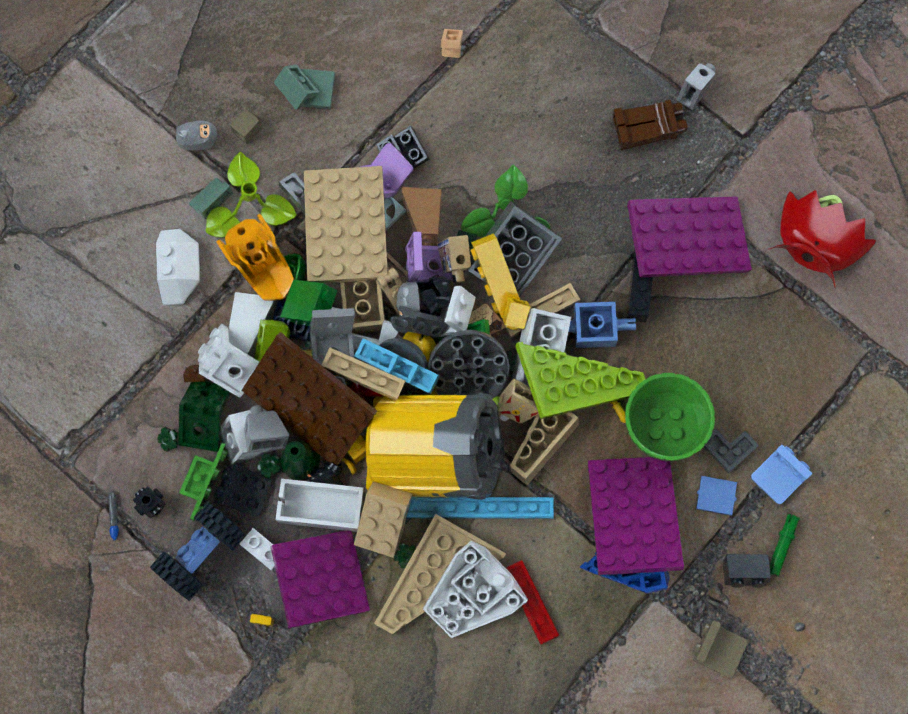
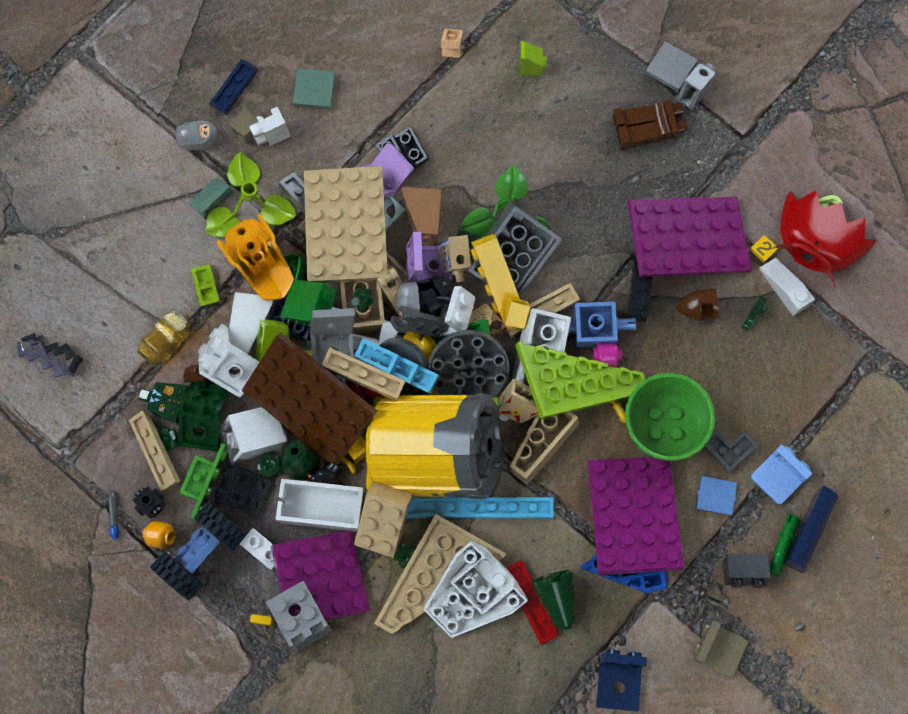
(58, 370): none -> piece
(154, 450): none -> tan plate
(159, 535): none -> light orange head
(164, 338): none -> clear yellow brick
(164, 400): none -> dark green torso
(177, 266): white wedge -> none
(205, 285): none -> lime slope
(233, 87): none -> dark blue tile
(264, 431): light grey torso -> none
(271, 129): none -> white hips
(295, 85): sand green panel -> none
(301, 629): none -> light grey bracket
(362, 298): none -> dark green plant
(531, 59): none -> lime slope
(557, 597): none -> dark green cone
(607, 353): none -> dark pink head
(621, 669): none -> dark blue bracket
(671, 66): none -> light grey tile
(699, 305): none -> reddish brown helmet
(758, 310): none -> clear green plate
(761, 248): none -> yellow tile
(787, 286): none -> white slope
(811, 529): none -> dark blue brick

